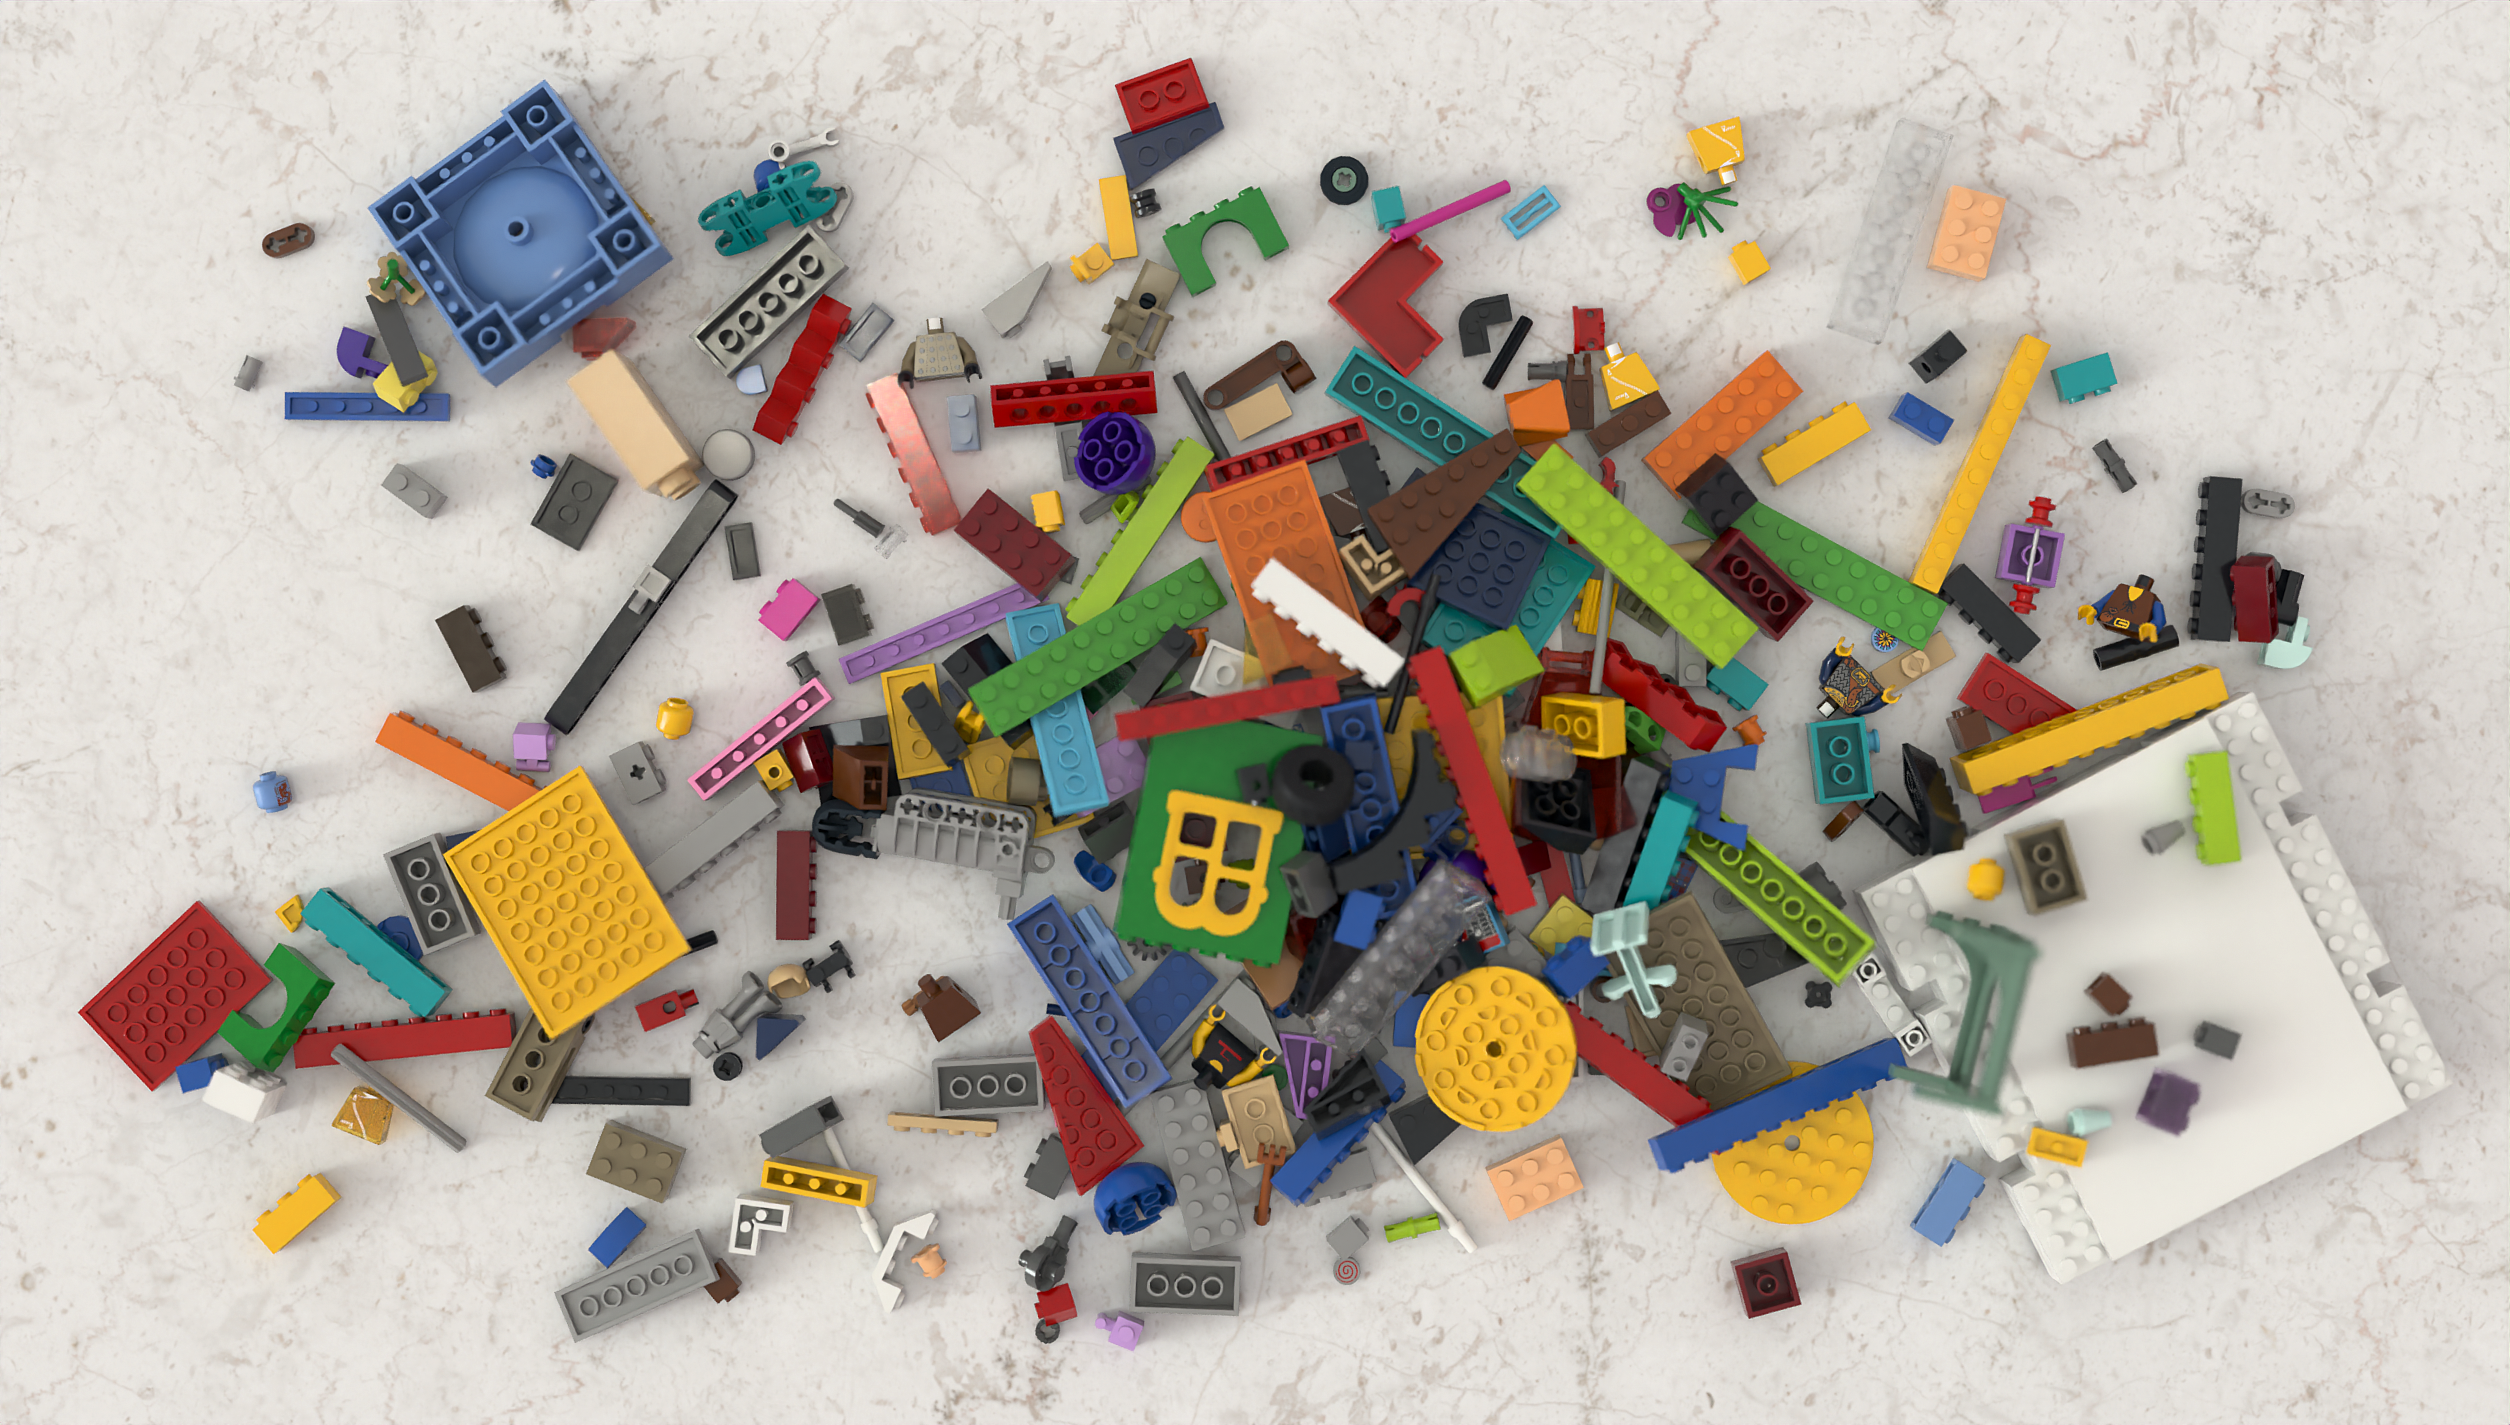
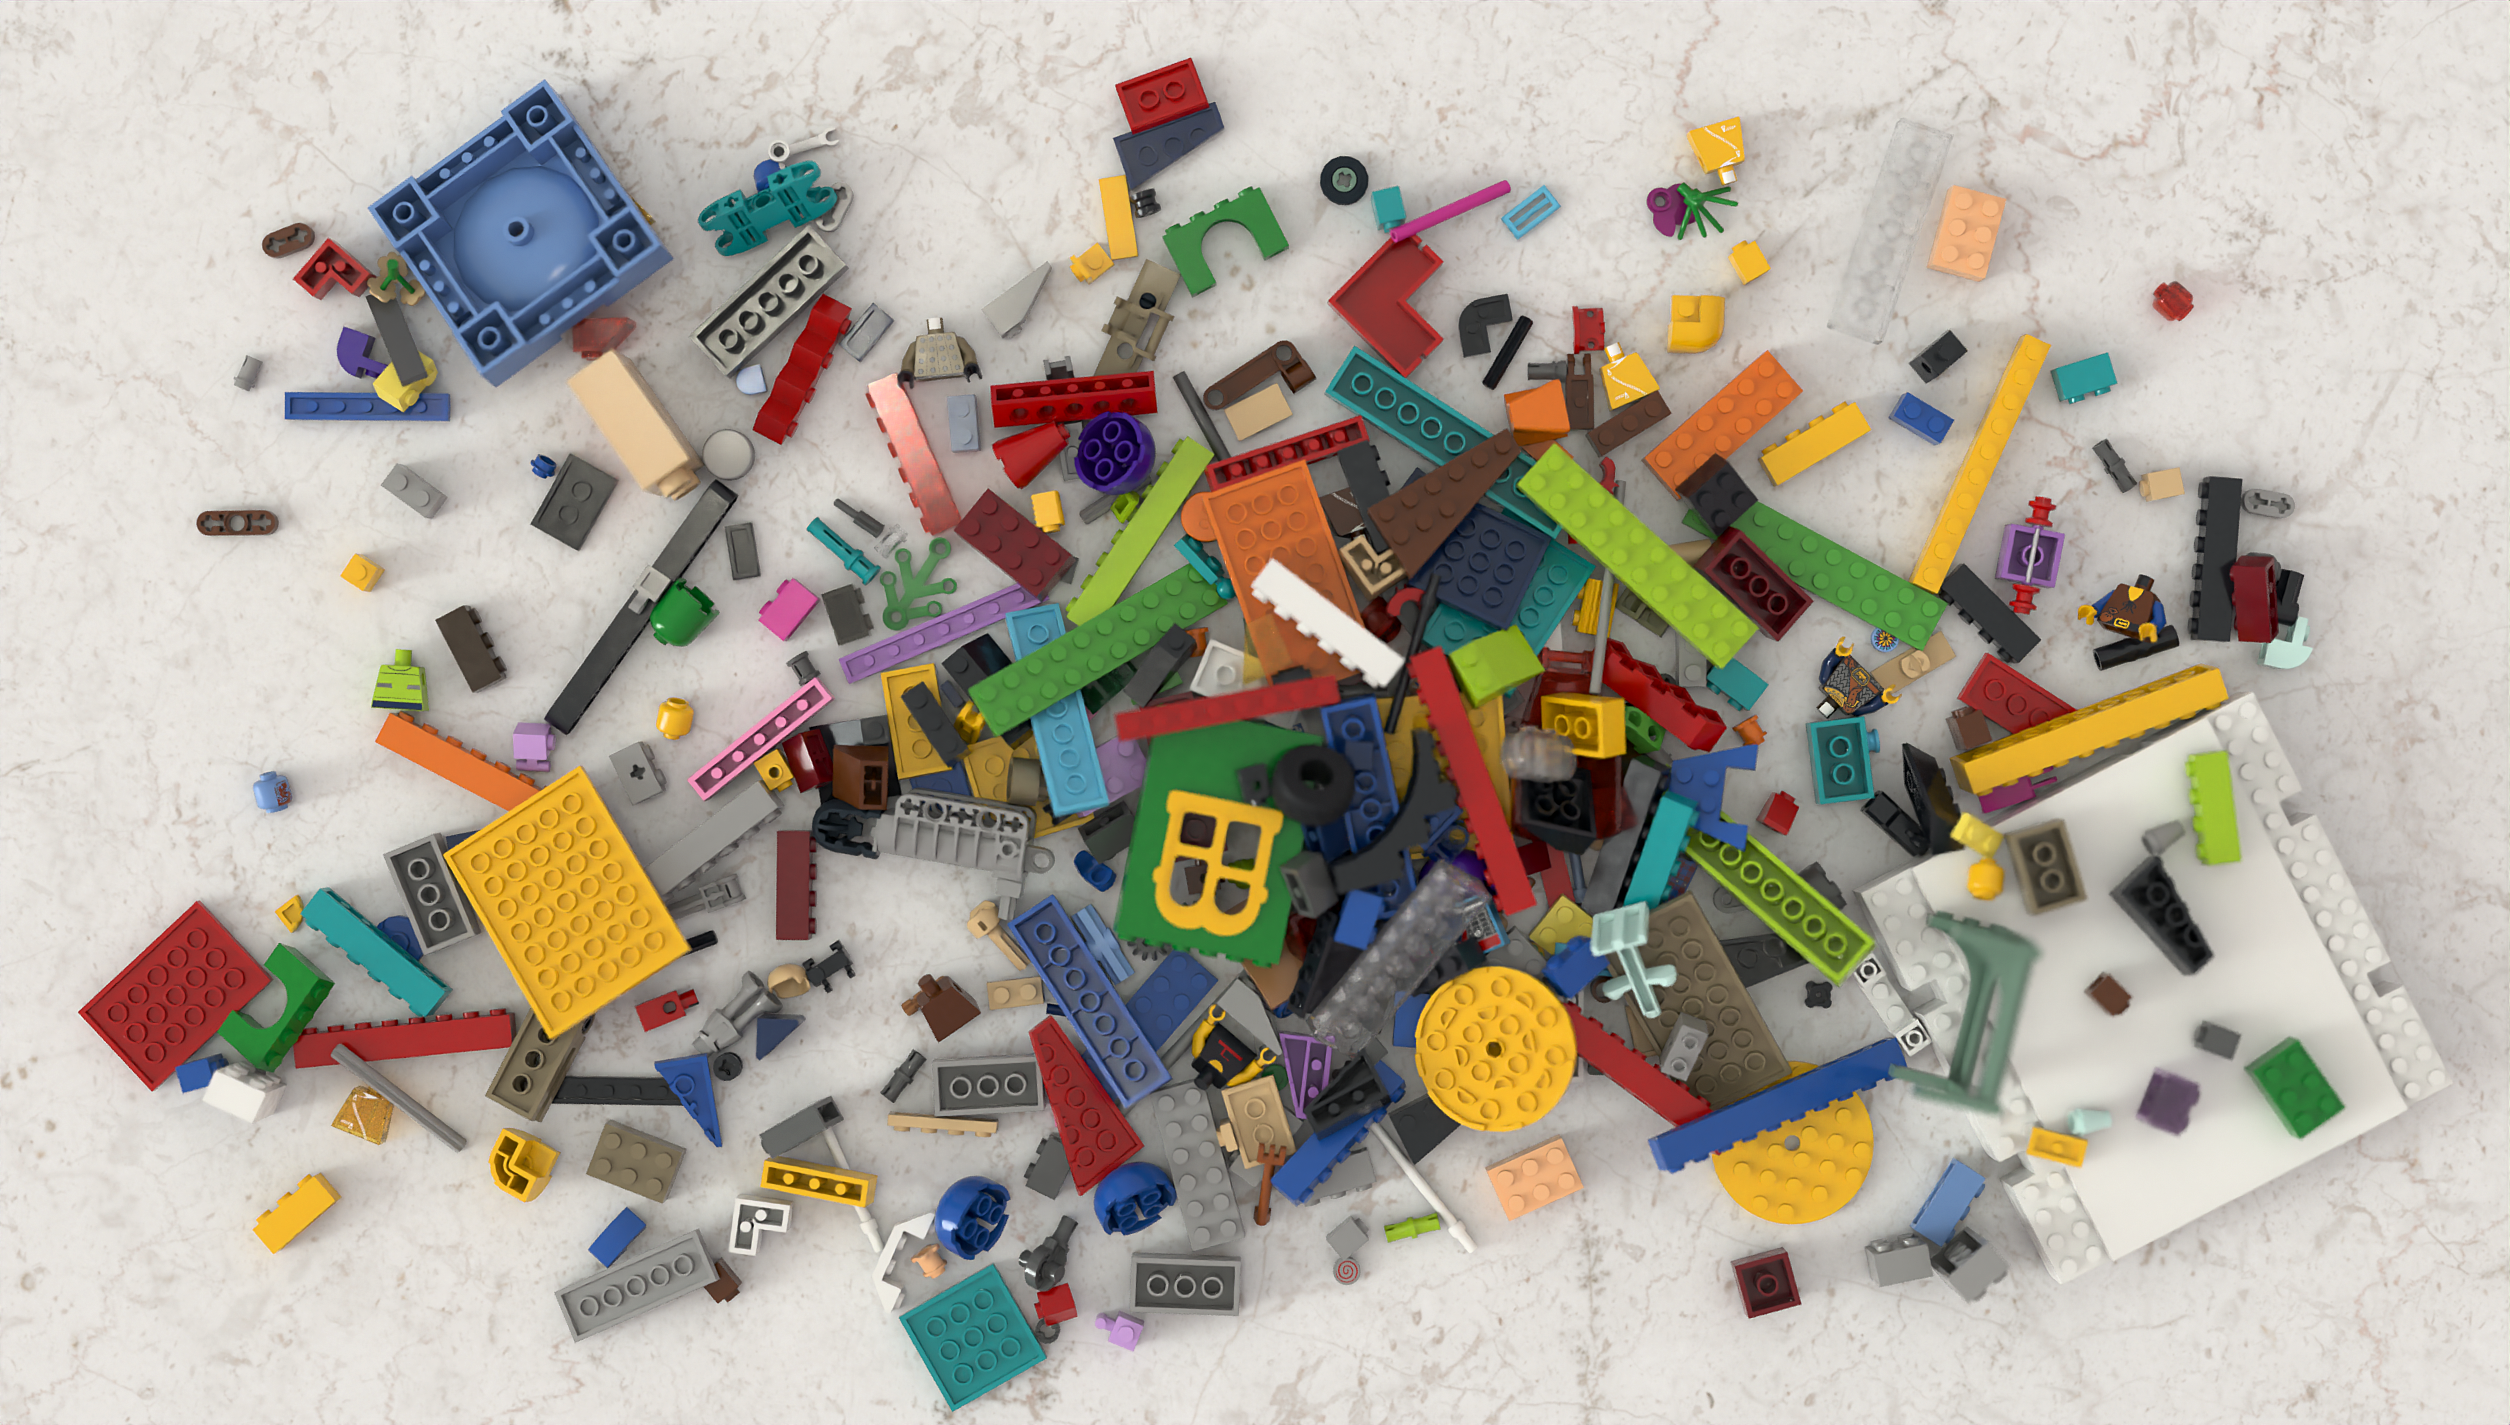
(245, 531): none -> reddish brown beam
(333, 265): none -> red brick
(362, 572): none -> yellow brick
(401, 685): none -> lime torso
(521, 1164): none -> yellow brick
(681, 614): none -> green cylinder
(691, 1081): none -> blue wing
(711, 896): none -> light grey connector
(853, 558): none -> teal pin
(903, 1076): none -> dark grey pin
(914, 587): none -> green plant
(958, 1213): none -> blue cylinder
(973, 1337): none -> teal plate
(984, 922): none -> tan piece
(1015, 993): none -> tan plate
(1031, 451): none -> red cone
(1206, 565): none -> teal plate
(1695, 323): none -> yellow brick
(1778, 812): none -> red slope
(1843, 821): reddish brown beam -> none
(1898, 1260): none -> light grey brick
(1969, 1265): none -> light grey brick
(1977, 836): none -> light yellow plate
(2112, 1043): reddish brown brick -> none
(2157, 909): none -> black wedge
(2161, 484): none -> tan brick
(2172, 301): none -> clear red head
(2295, 1087): none -> green brick

